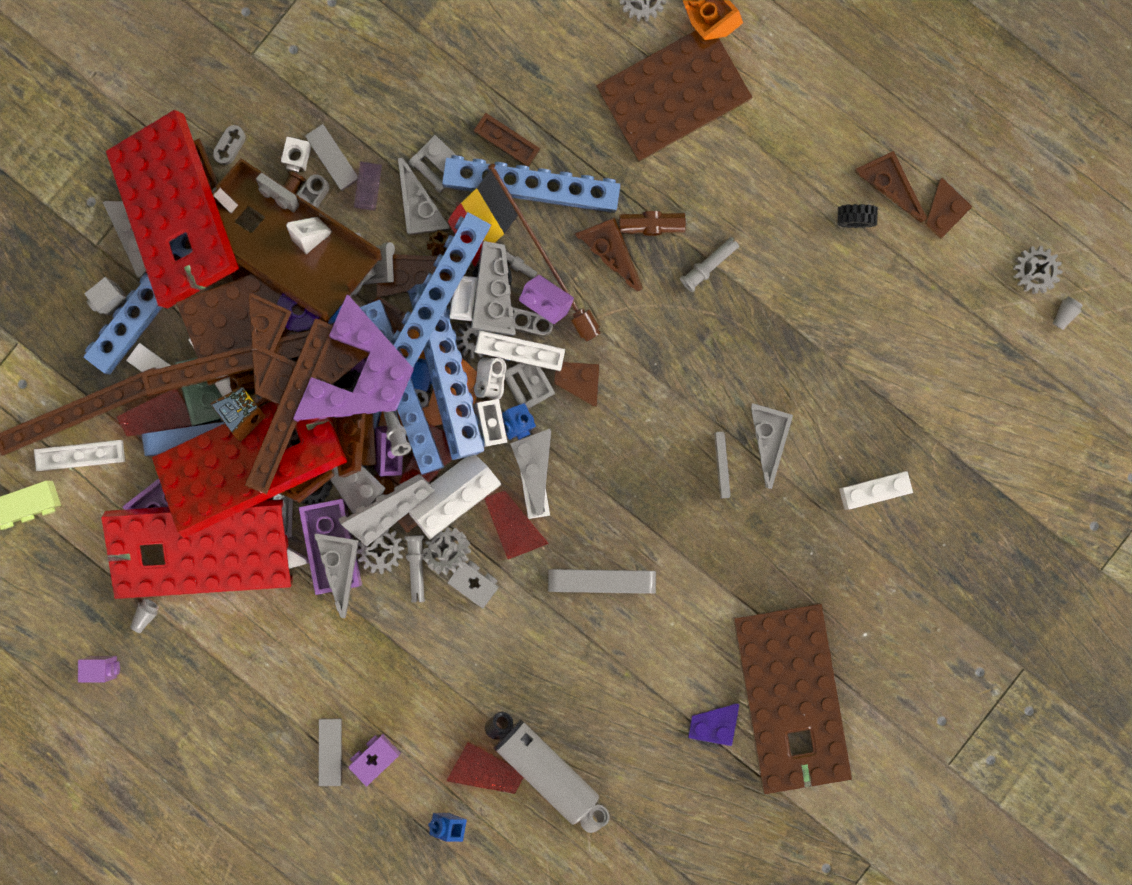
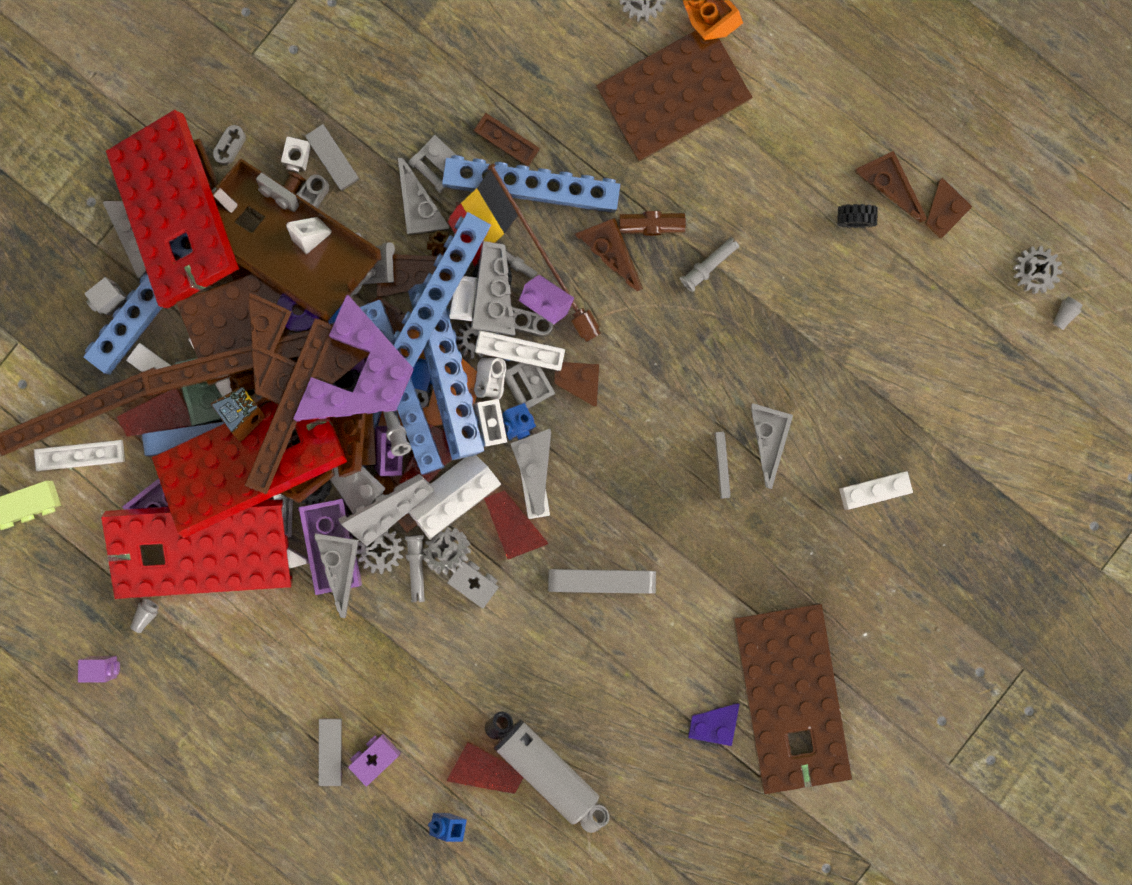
(367, 186): slope -> none

